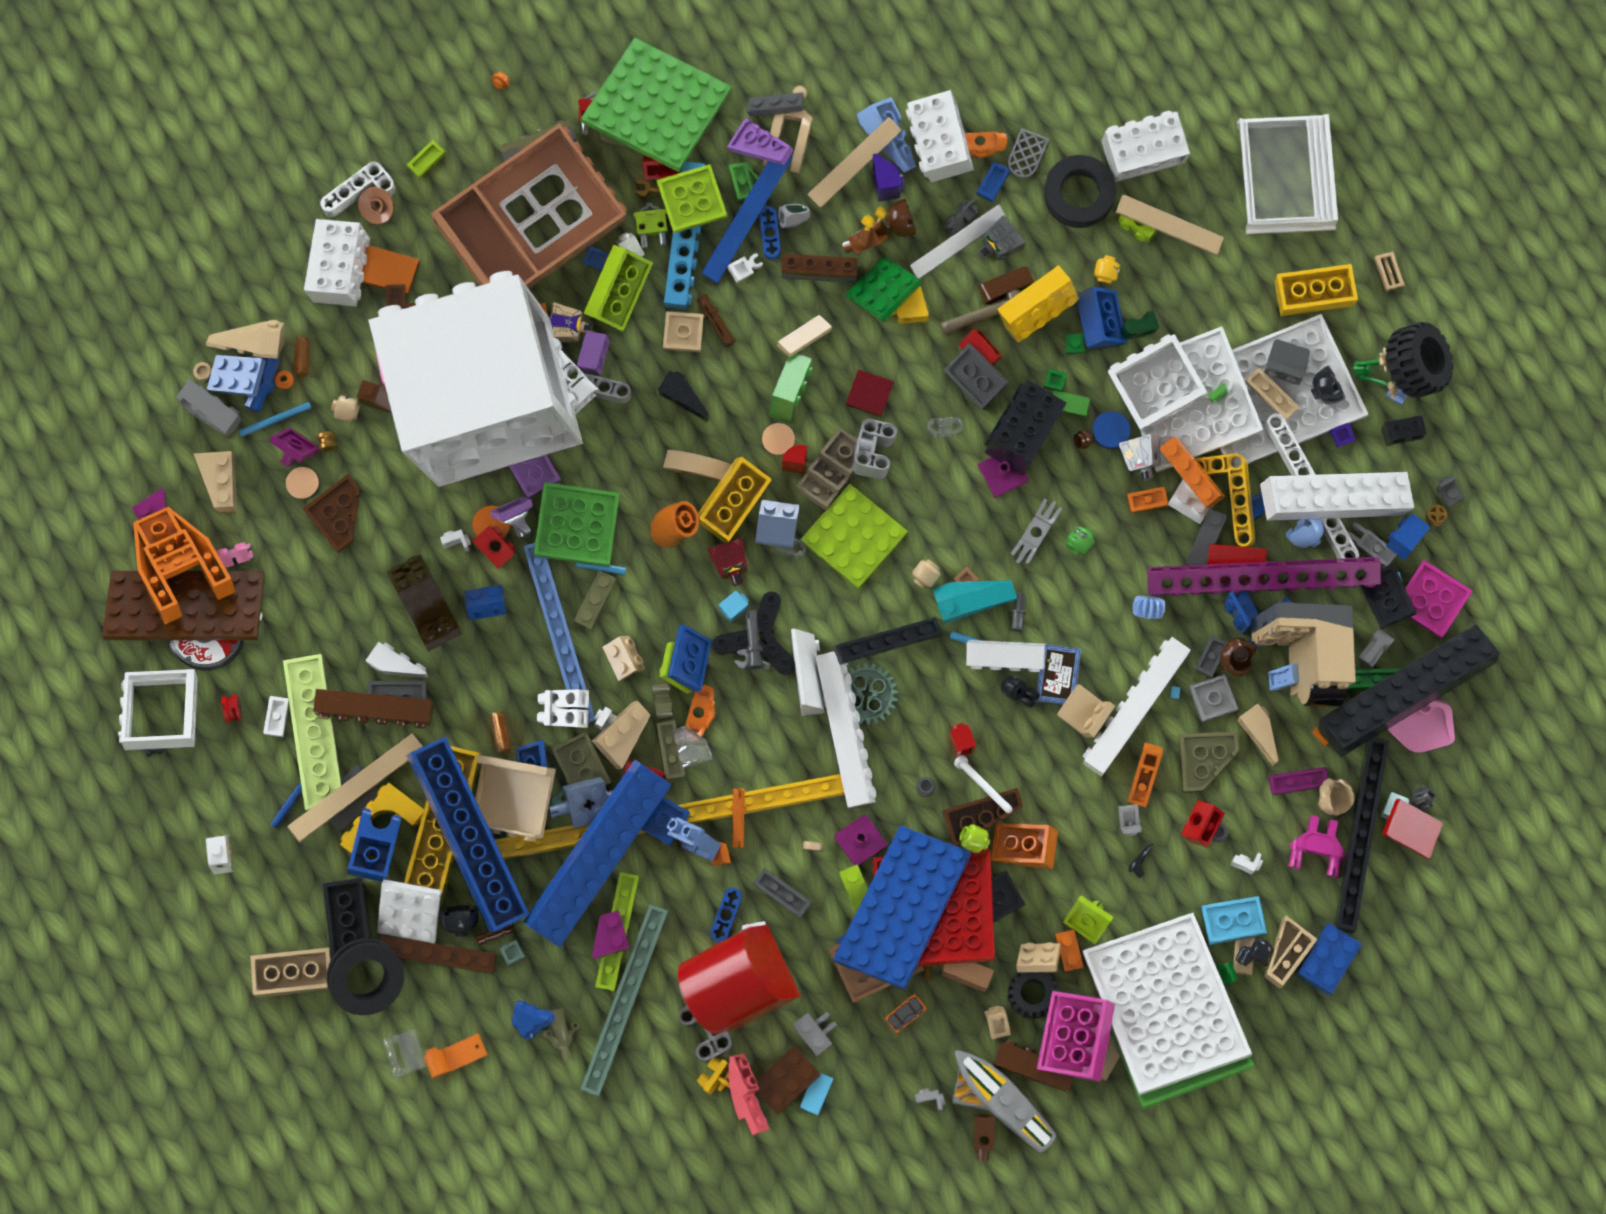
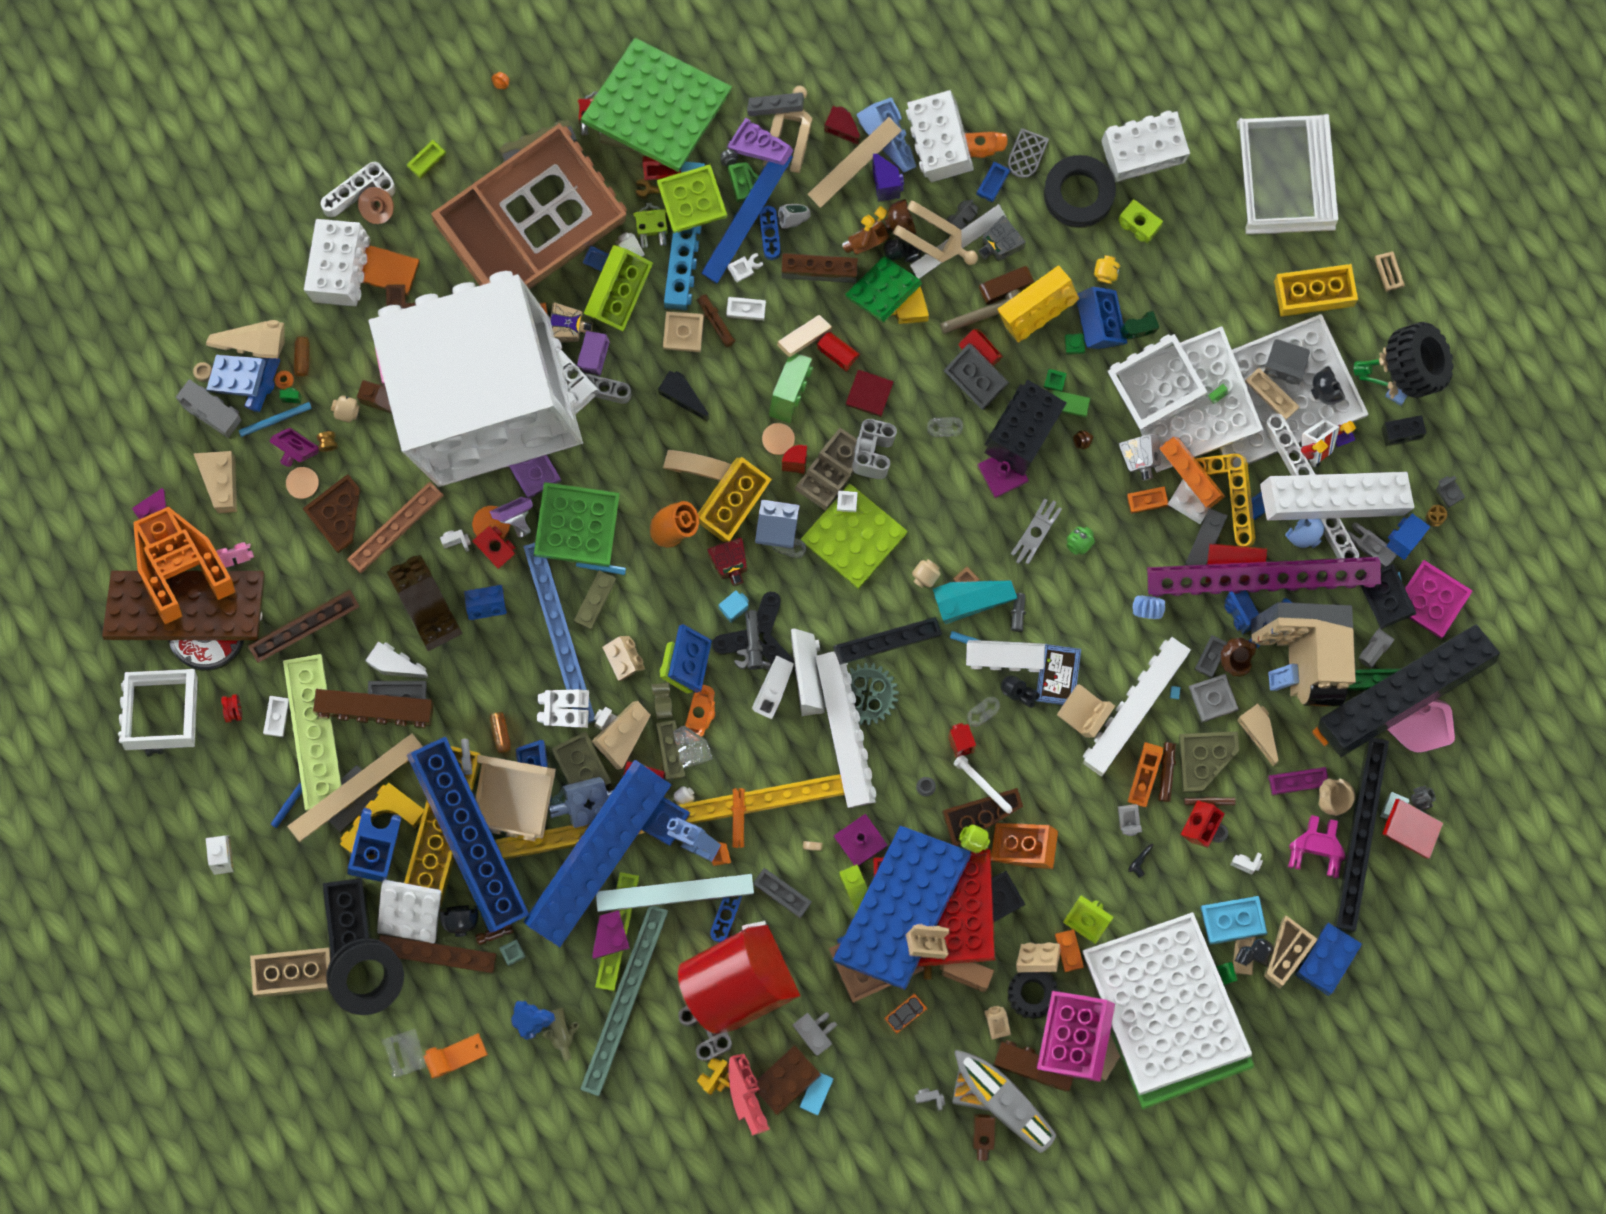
(290, 395): none -> green plate
(303, 625): none -> reddish brown brick
(395, 527): none -> nougat tile
(466, 761): none -> light grey bar
(674, 893): none -> light aqua tile
(684, 795): none -> white piece
(728, 157): none -> dark grey plate
(746, 308): none -> white plate
(773, 687): none -> white slope
(837, 351): none -> red brick
(842, 125): none -> dark red slope
(847, 501): none -> white plate
(899, 249): none -> black piece
(927, 941): none -> tan bracket
(953, 244): none -> tan piece
(985, 715): none -> clear beam
(1111, 429): blue tile -> none
(1167, 771): none -> reddish brown pin
(1169, 224): tan tile -> none
(1211, 800): none -> reddish brown piece
(1320, 440): none -> torso

